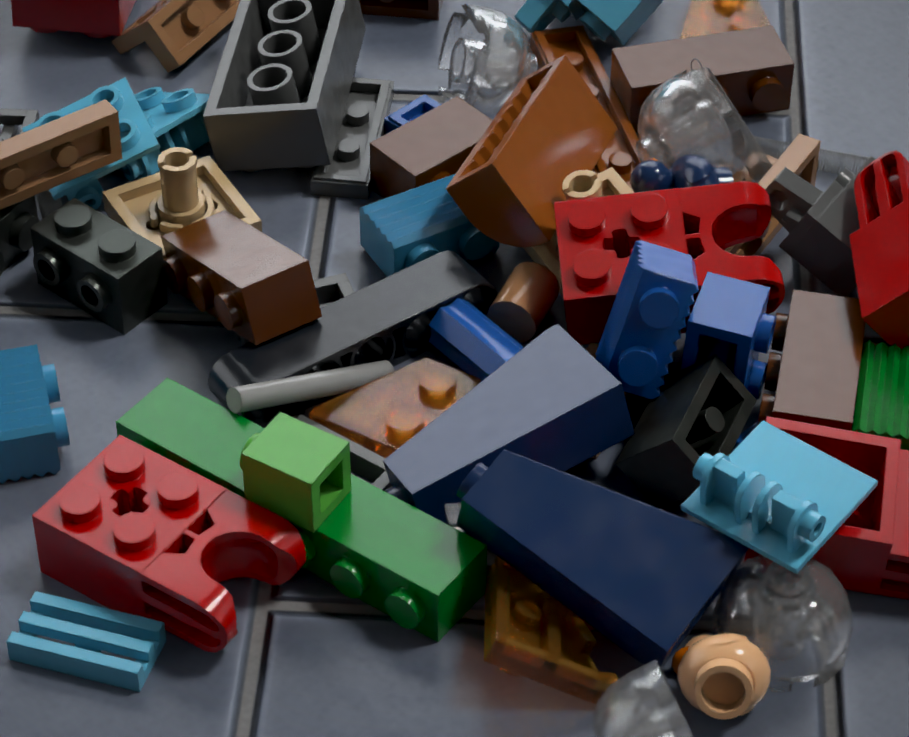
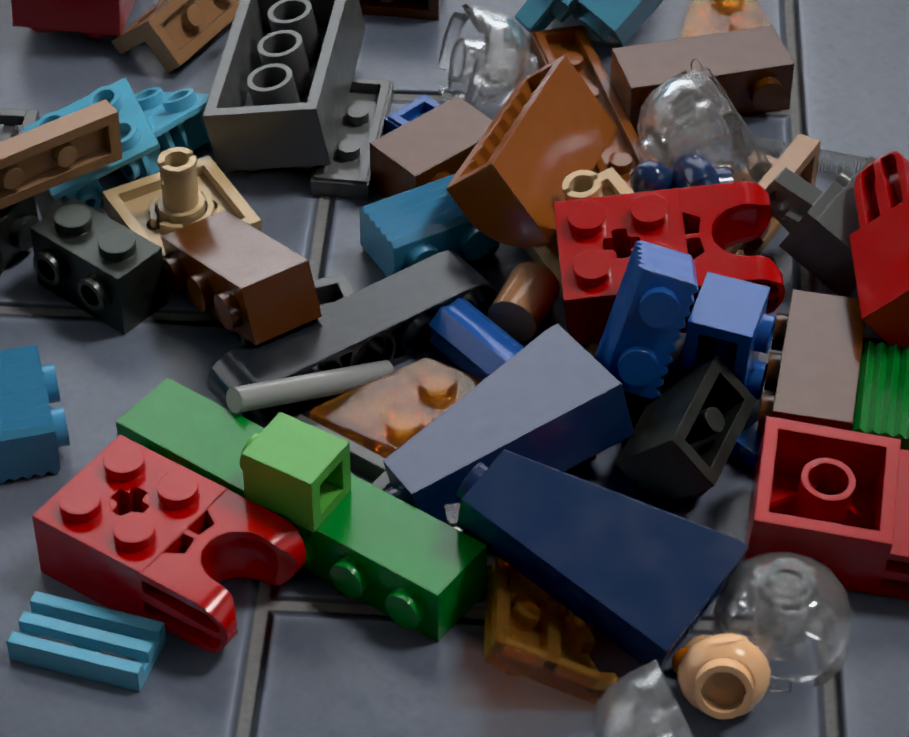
(777, 495): medium azure hinge -> none

